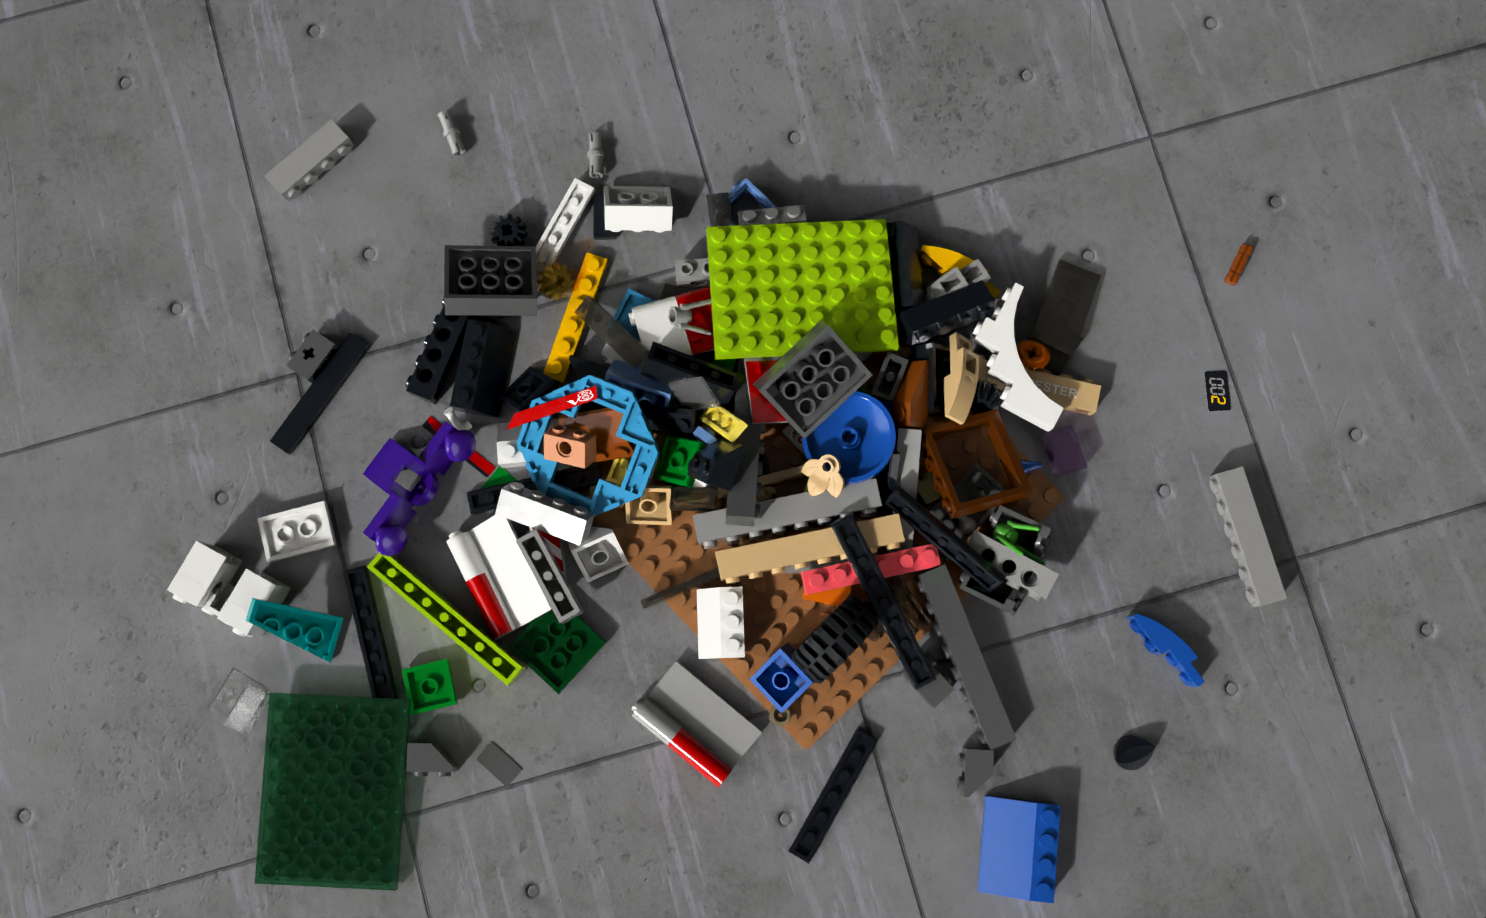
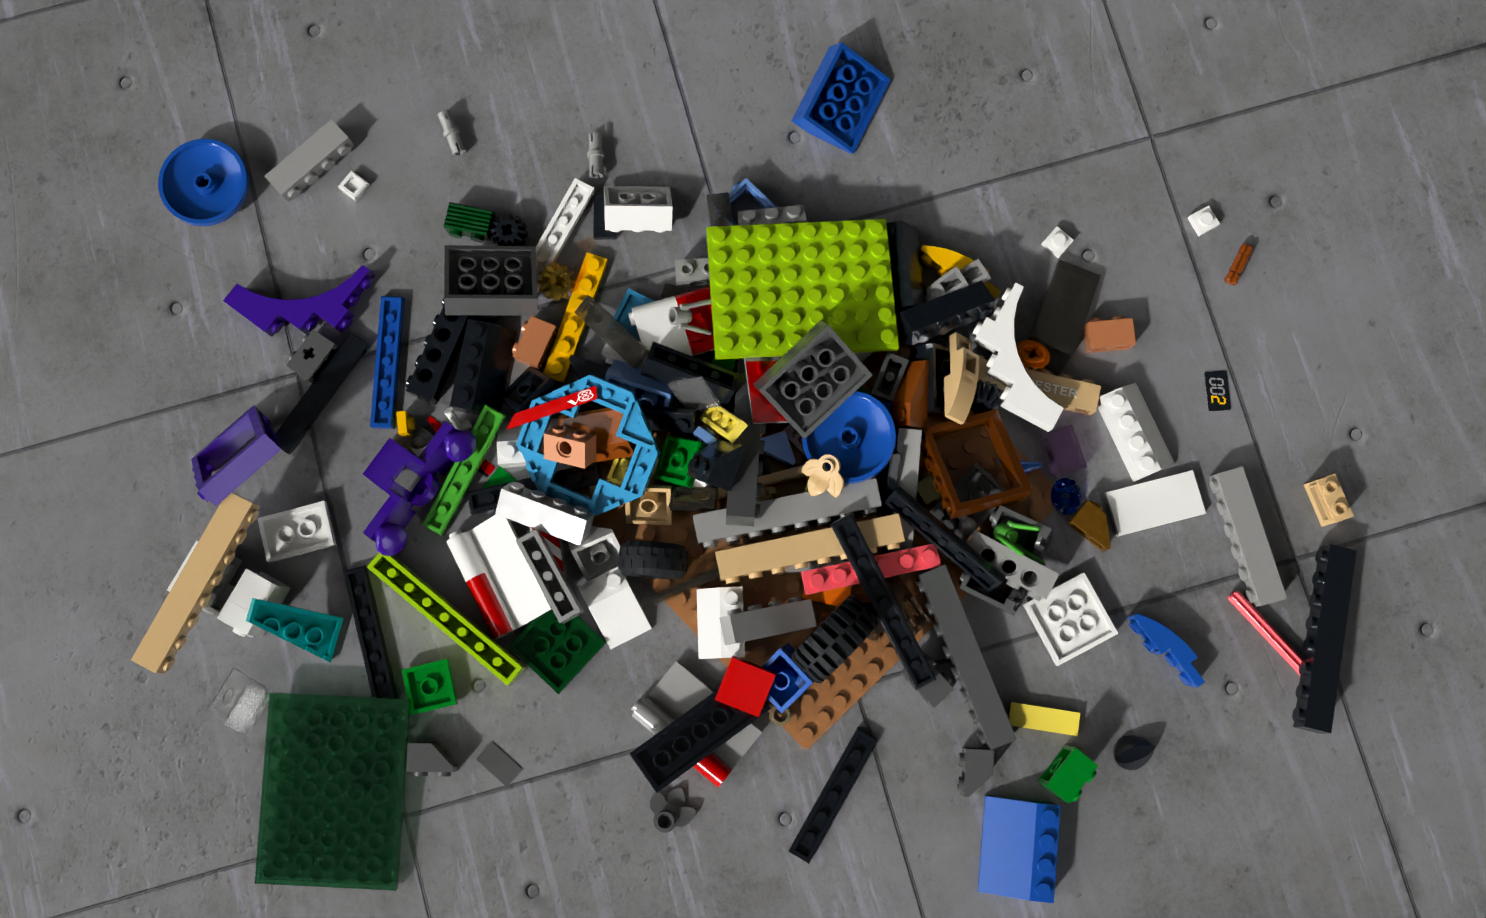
(196, 583): none -> tan brick
(203, 182): none -> blue dish
(241, 466): none -> dark purple window
(302, 313): none -> dark purple arch
(354, 186): none -> white tile
(387, 362): none -> blue tile
(405, 423): none -> yellow plate
(464, 472): none -> bright green tile
(469, 222): none -> dark green brick
(534, 343): none -> nougat brick
(615, 607): none -> white slope
(653, 560): none -> black tyre
(673, 807): none -> dark grey plate
(690, 740): none -> black plate
(745, 686): none -> red tile
(767, 621): none -> light grey brick
(779, 448): none -> light blue slope
(841, 98): none -> blue slope
(1044, 718): none -> light yellow tile
(1057, 242): none -> white plate
(1062, 504): none -> clear blue gear
(1068, 774): none -> green brick
(1070, 619): none -> white plate
(1091, 524): none -> pearl gold slope
(1109, 334): none -> nougat brick
(1134, 432): none -> white slope
(1155, 503): none -> white tile
(1203, 221): none -> white plate
(1266, 630): none -> coral axle
(1324, 639): none -> black brick
(1328, 500): none -> tan window

